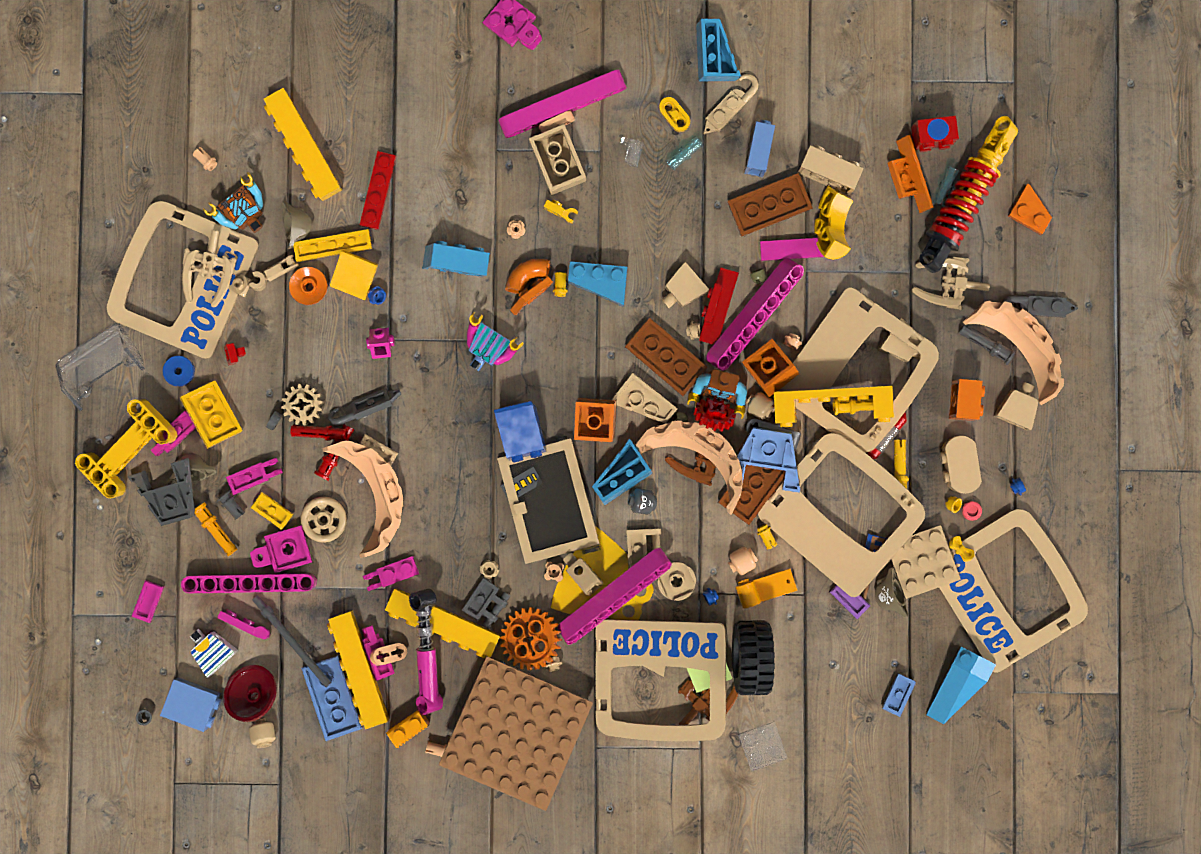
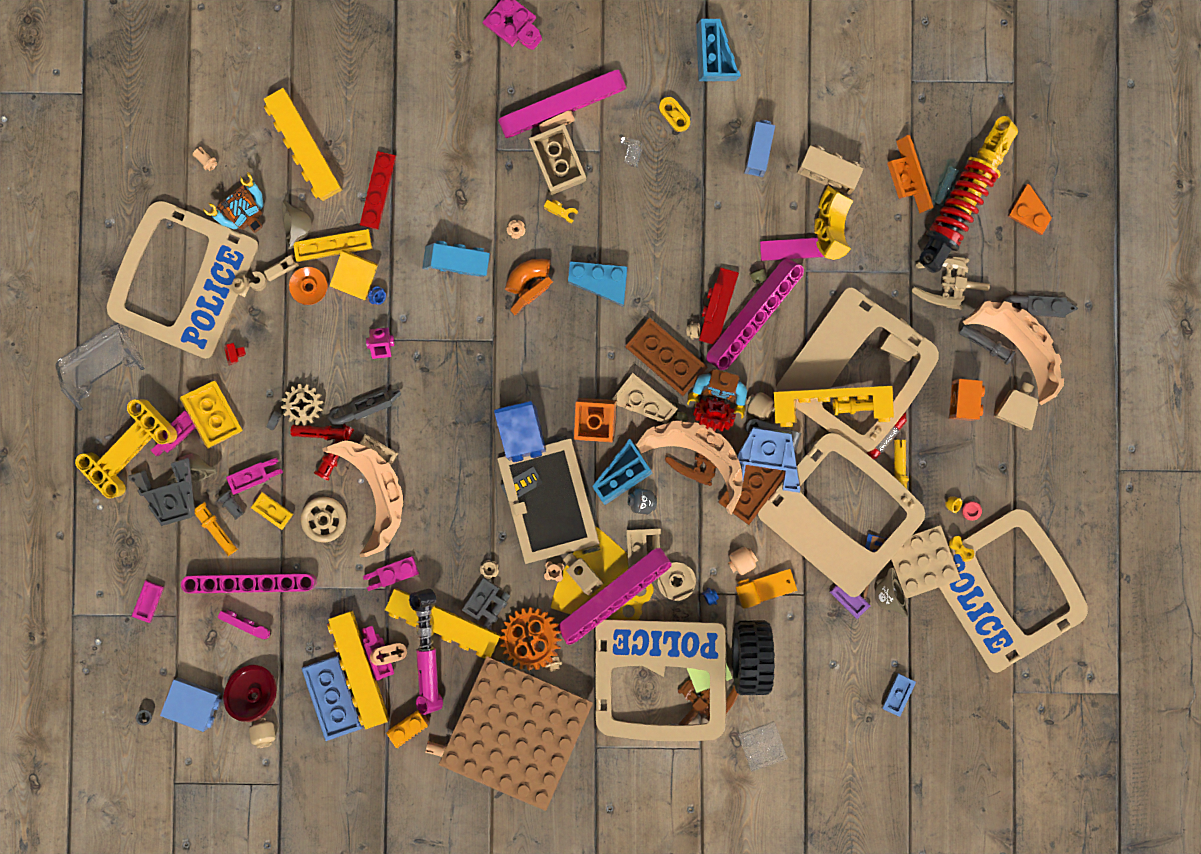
(171, 366): blue piece -> none
(209, 261): tan bar -> none
(211, 651): torso -> none
(268, 612): dark grey bar -> none
(274, 553): dark pink plate -> none
(488, 344): torso -> none
(560, 284): yellow pin -> none
(684, 153): clear light blue pin -> none
(684, 287): tan torso -> none
(730, 106): tan plate -> none
(766, 536): yellow pin -> none
(769, 205): dark orange plate -> none
(770, 367): orange brick -> none
(792, 341): light nougat plate -> none
(935, 133): red brick -> none
(961, 464): tan brick -> none
(962, 681): dark azure wedge -> none
(1017, 486): blue plate -> none

